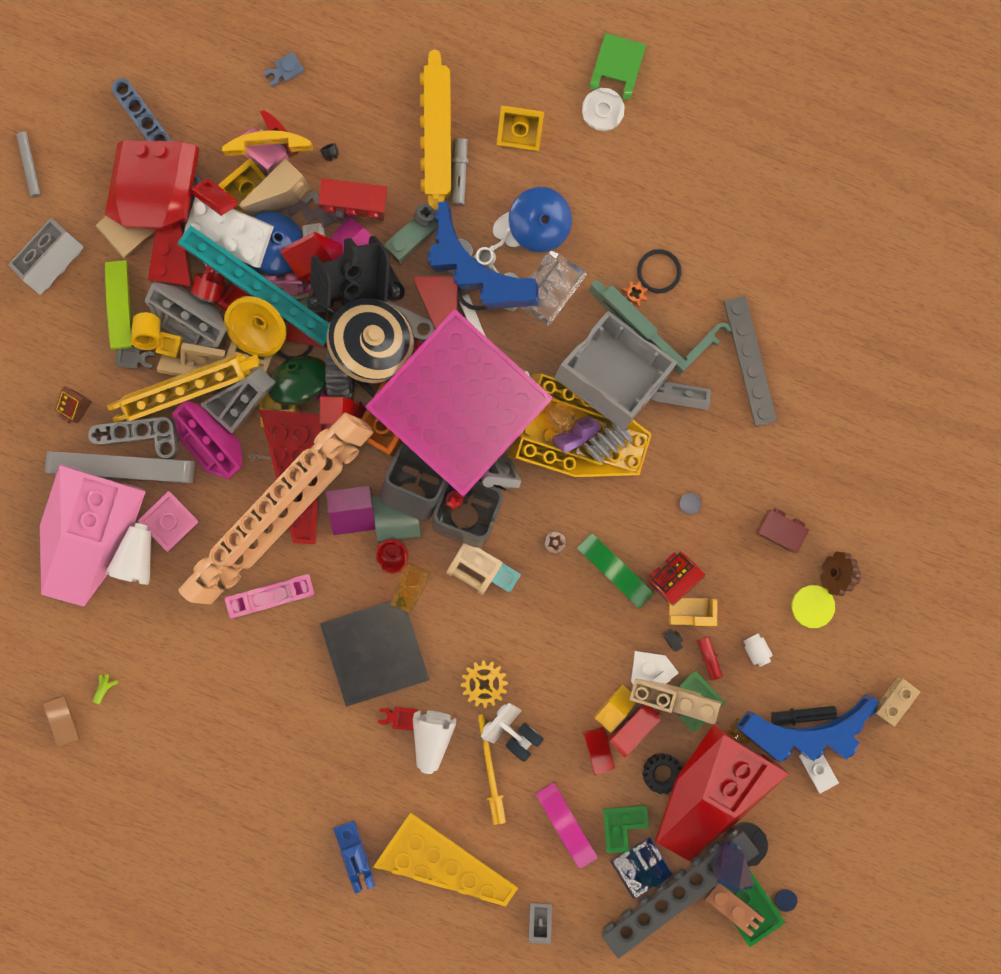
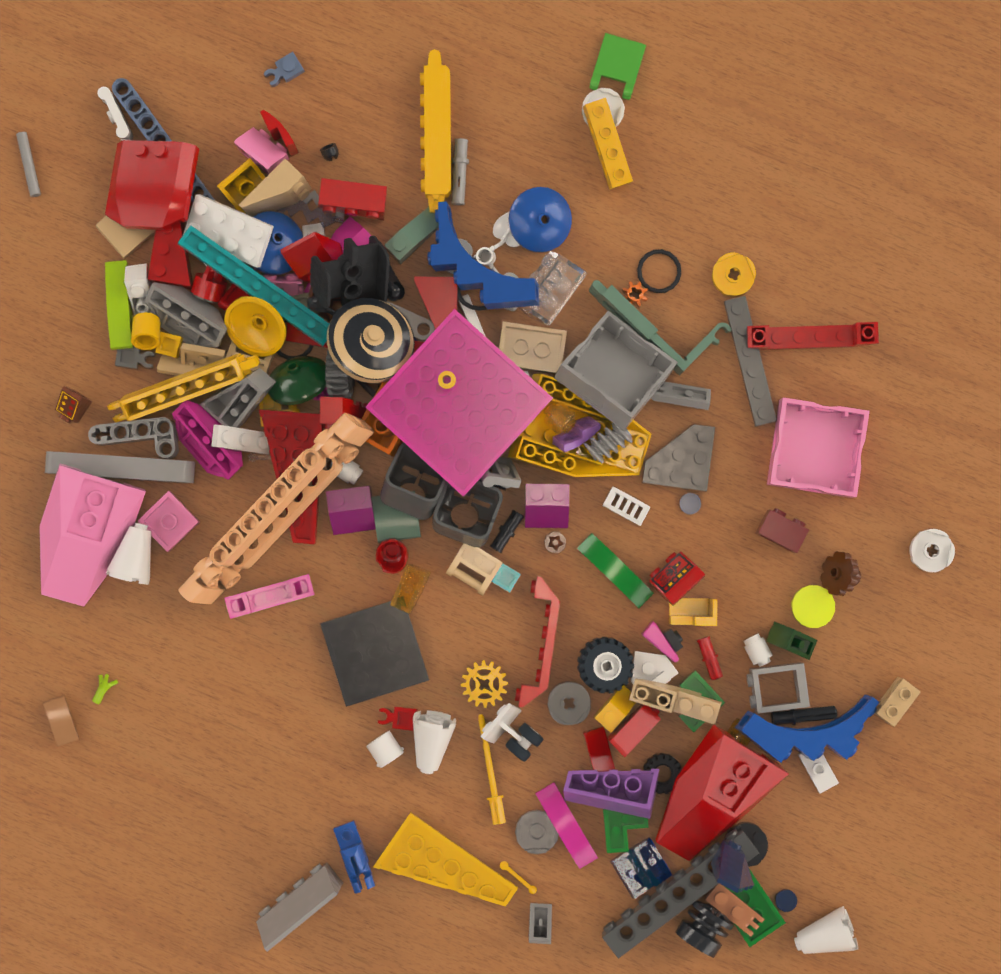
(46, 256): light grey slope -> none
(115, 114): none -> white plate
(137, 287): none -> white slope
(214, 197): red tile -> none
(239, 145): yellow slope -> none
(239, 439): none -> white plate
(298, 905): none -> light grey slope
(350, 472): none -> white brick
(385, 749): none -> white piece
(420, 219): dark grey bush -> none
(446, 374): none -> yellow pin
(454, 499): red axle -> none
(505, 866): none -> yellow hinge
(506, 531): none -> black pin
(520, 128): yellow slope -> none
(529, 692): none -> slope
(533, 346): none -> tan plate
(536, 832): none -> flat silver tile
(546, 505): none -> magenta slope
(581, 701): none -> dark grey plate
(605, 665): none -> black wheel
(607, 143): none -> yellow brick
(607, 504): none -> white slope
(614, 790): none -> medium lavender wedge
(656, 637): none -> dark pink slope
(683, 461): none -> plate
(704, 928): none -> black wheel
(727, 285): none -> yellow plate
(791, 640): none -> dark green slope
(800, 687): none -> light grey window
(811, 337): none -> red slope
(817, 448): none -> bright pink tile
(828, 934): none -> white cone
(943, 545): none -> white plate

